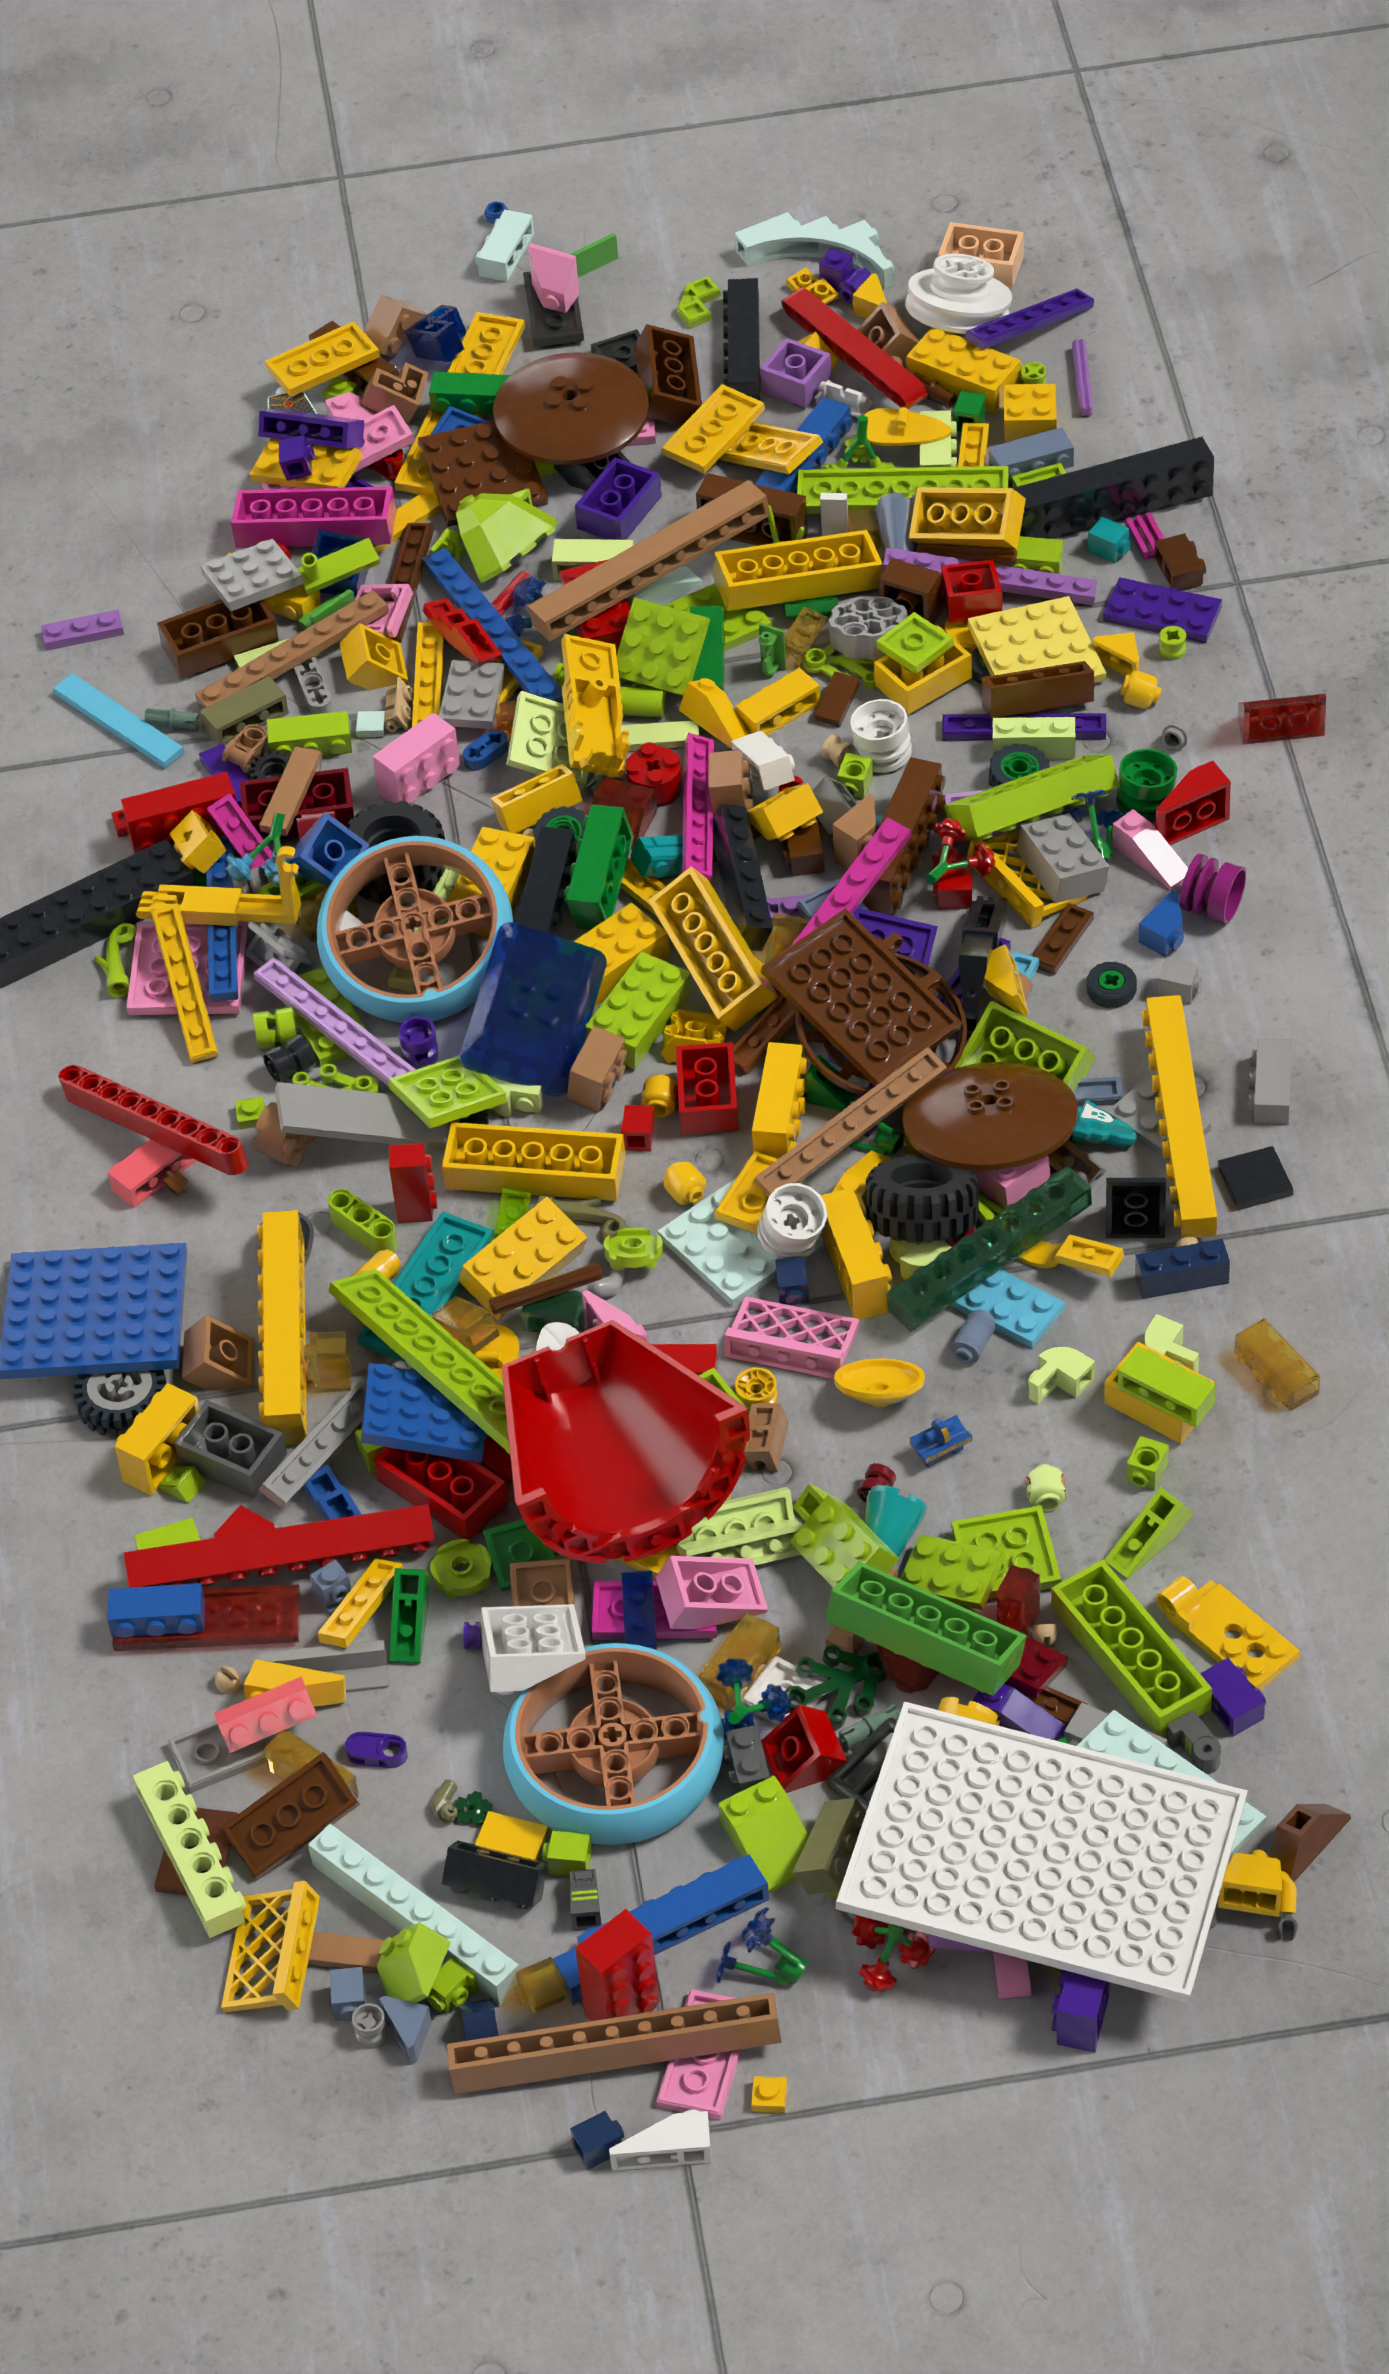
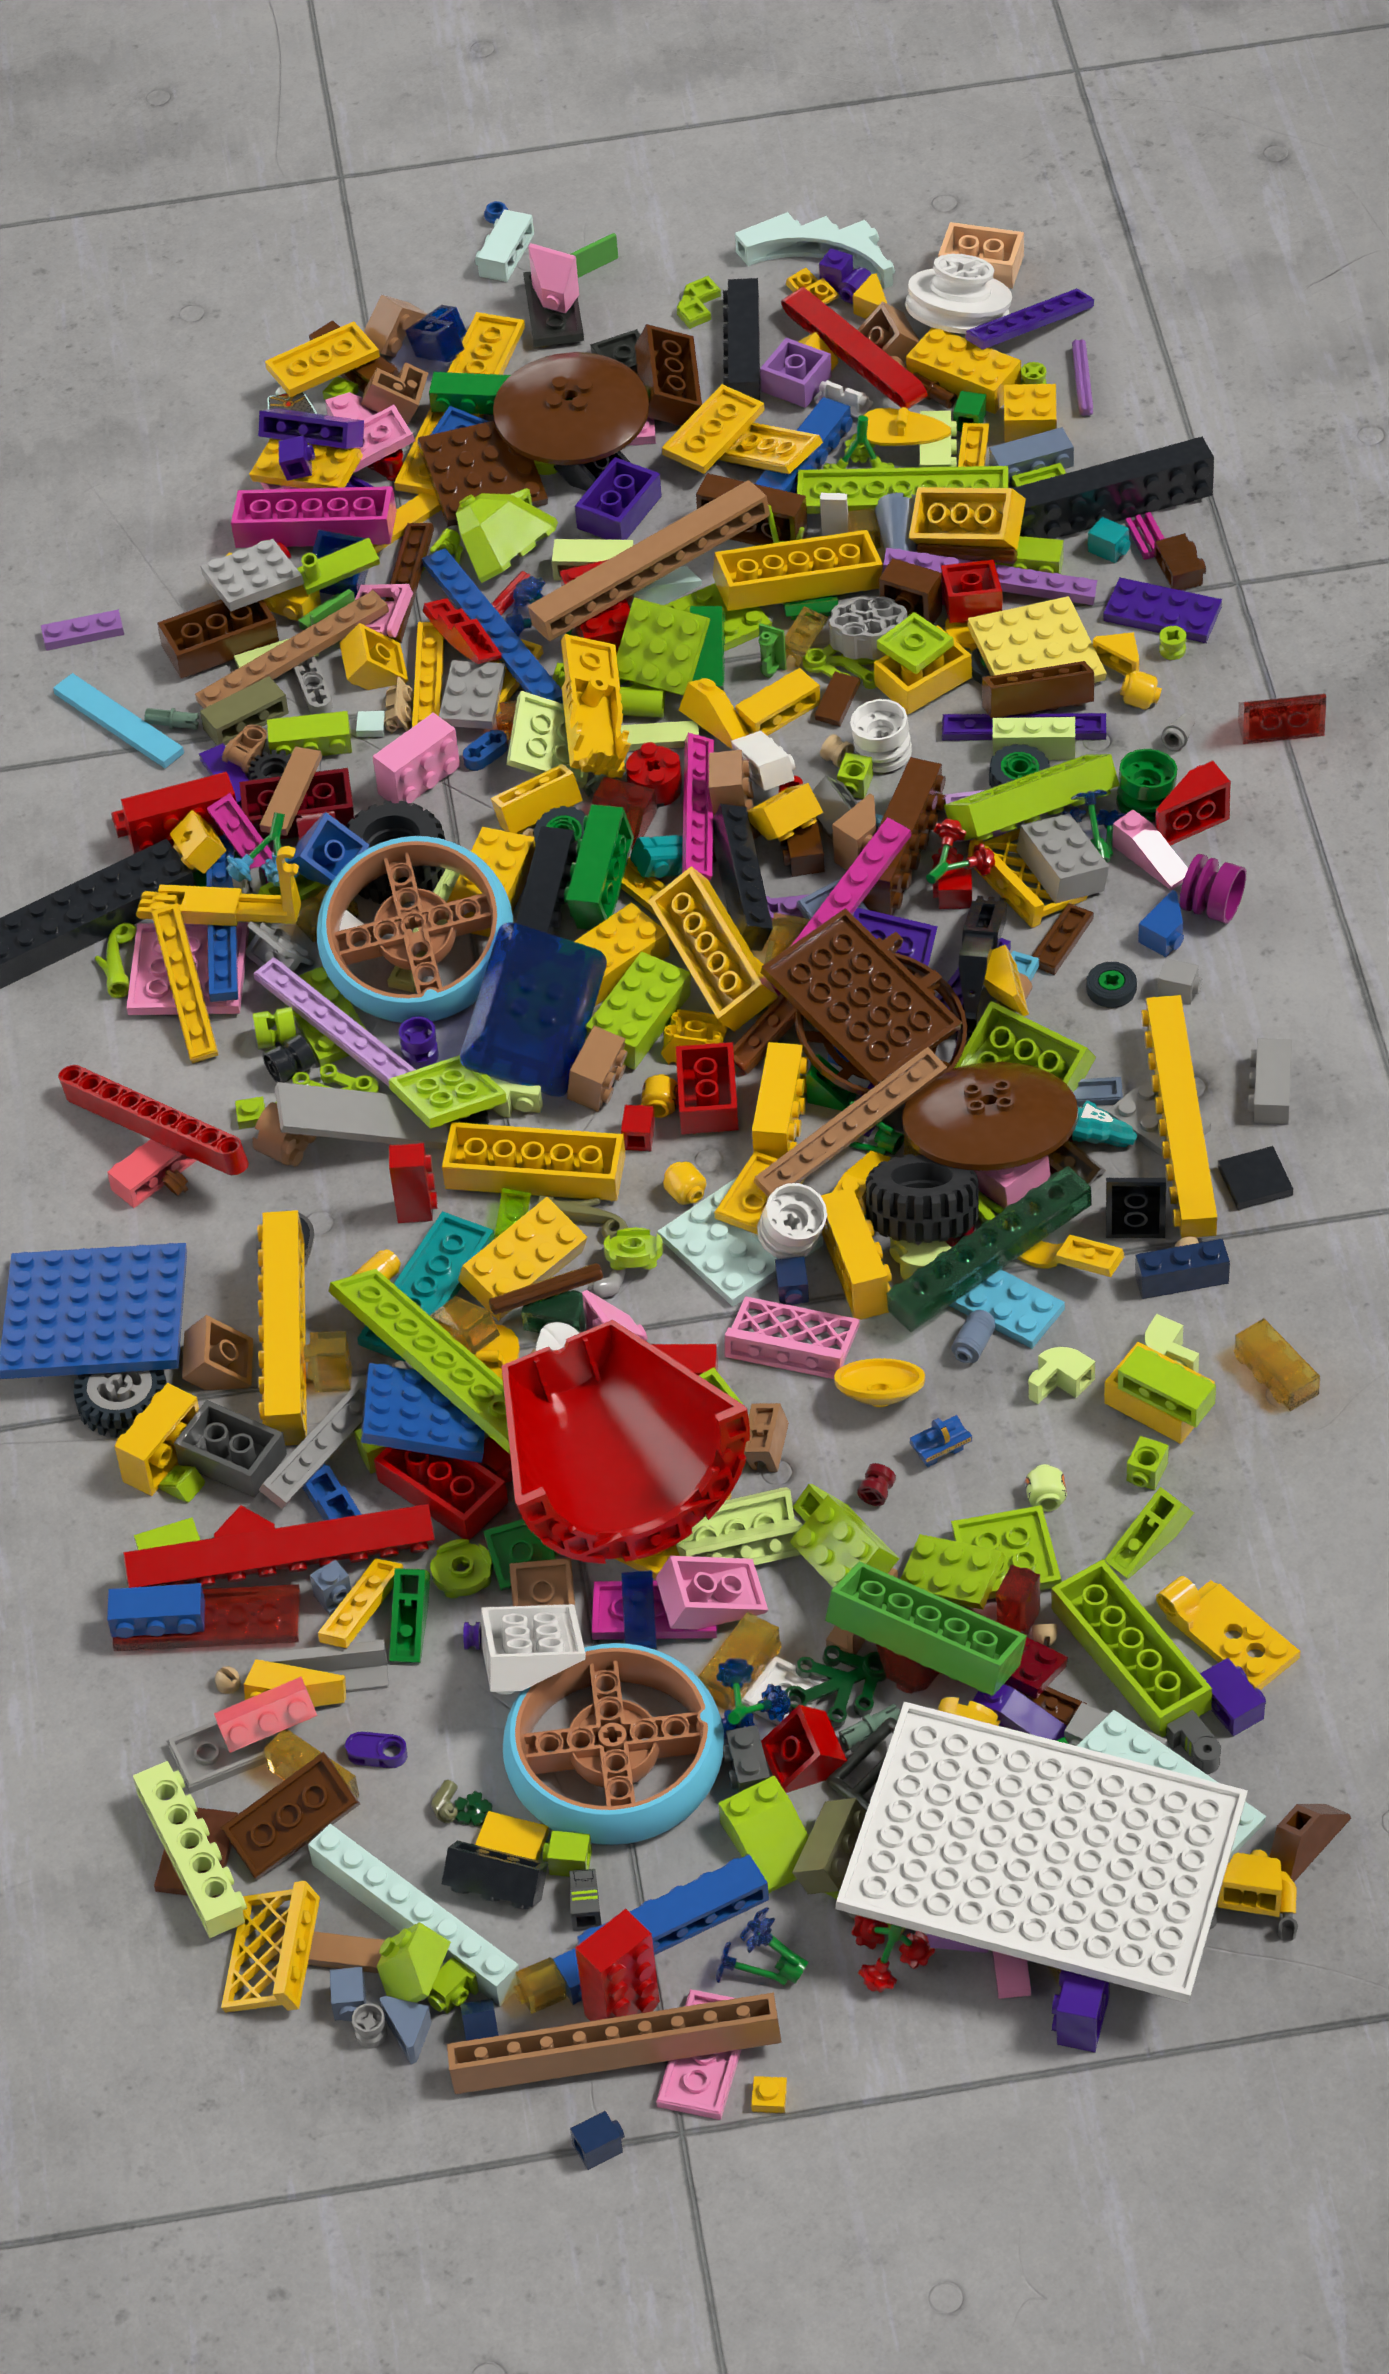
(361, 1221): lime beam -> none
(671, 2142): white slope -> none
(756, 1380): yellow wheel -> none
(893, 1516): teal cone -> none

